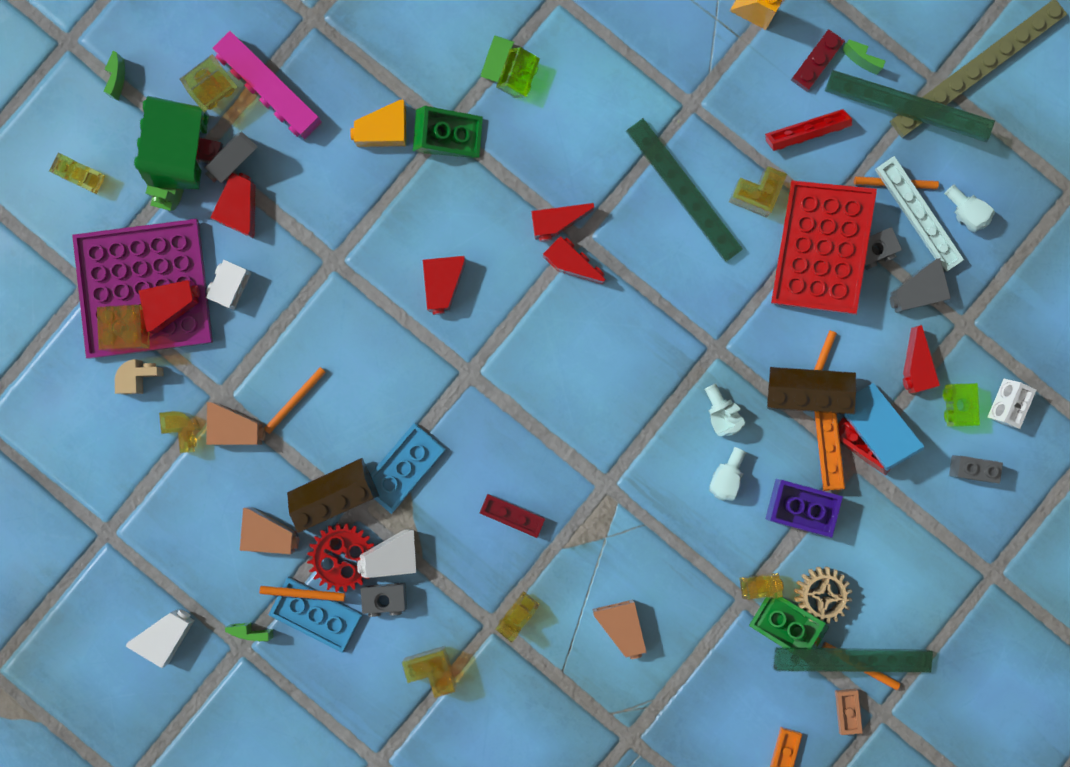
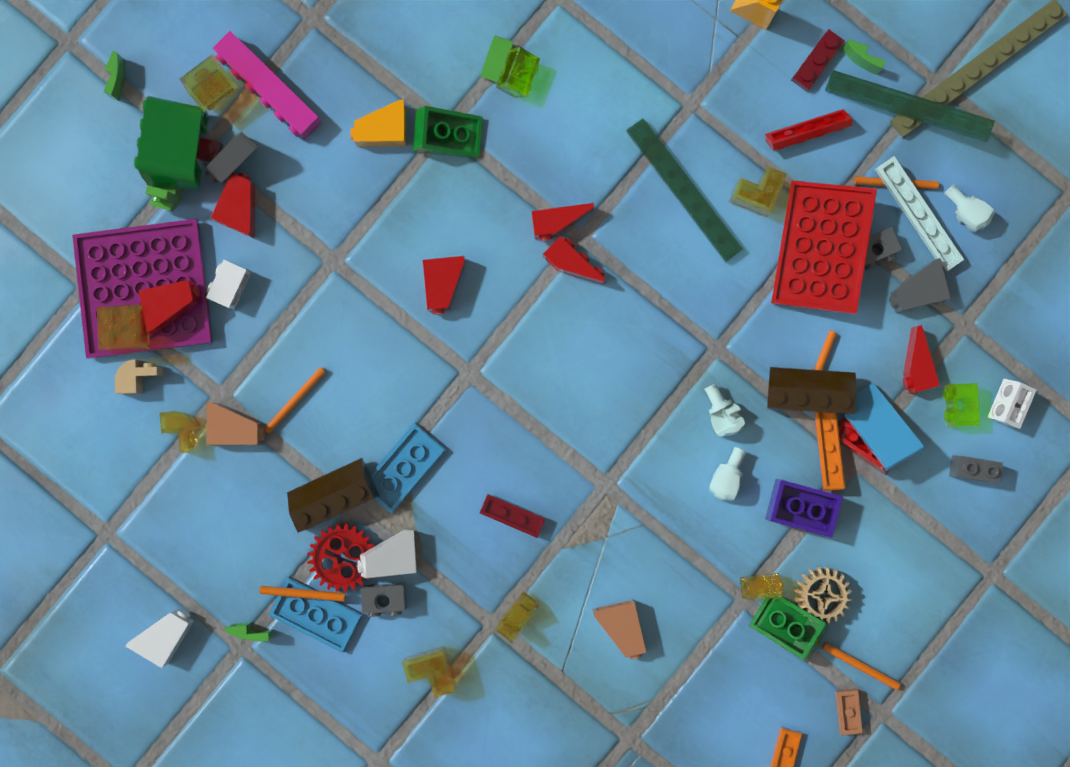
(77, 173): clear yellow brick -> none
(266, 534): nougat slope -> none
(852, 660): clear green tile -> none

